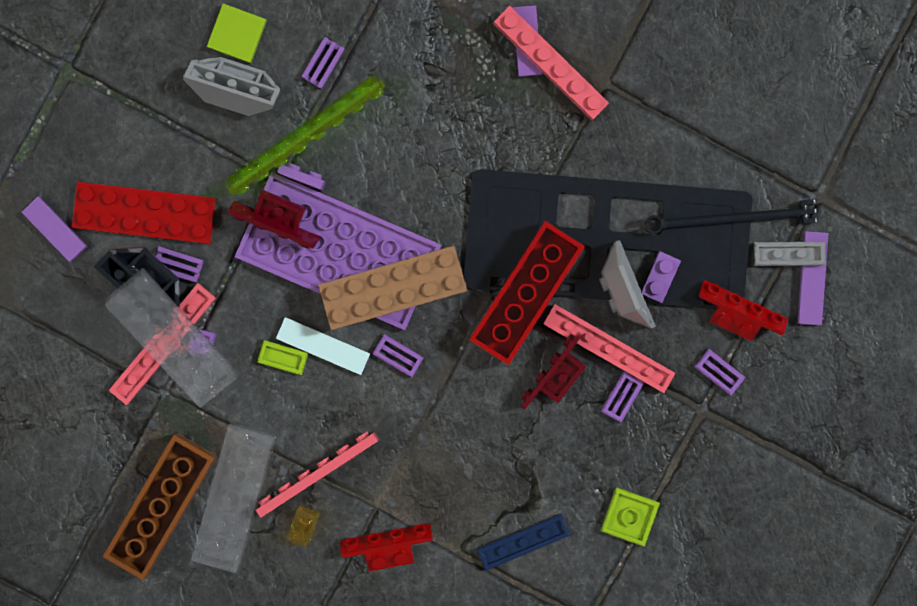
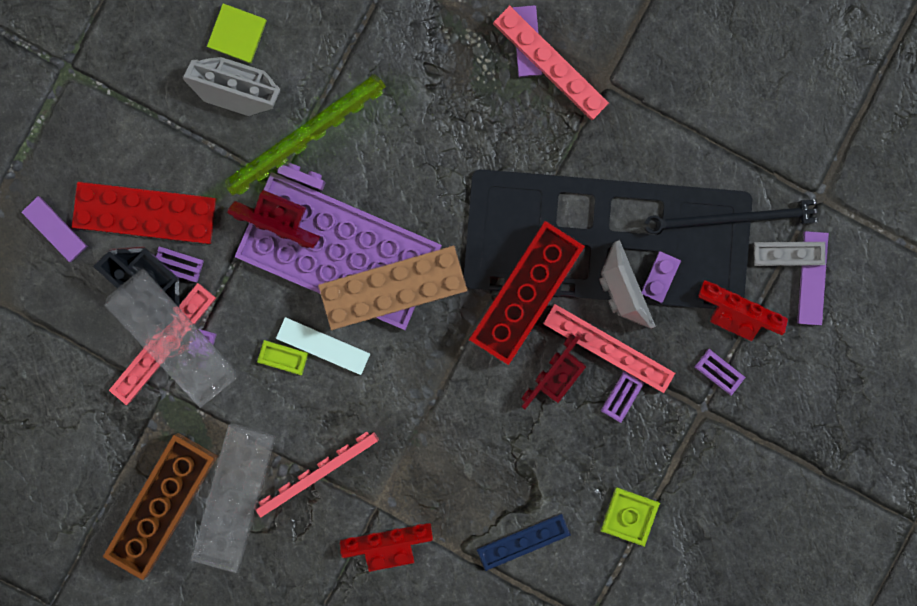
(303, 526): clear yellow bracket -> none
(324, 43): medium lavender tile -> none
(381, 345): medium lavender tile -> none

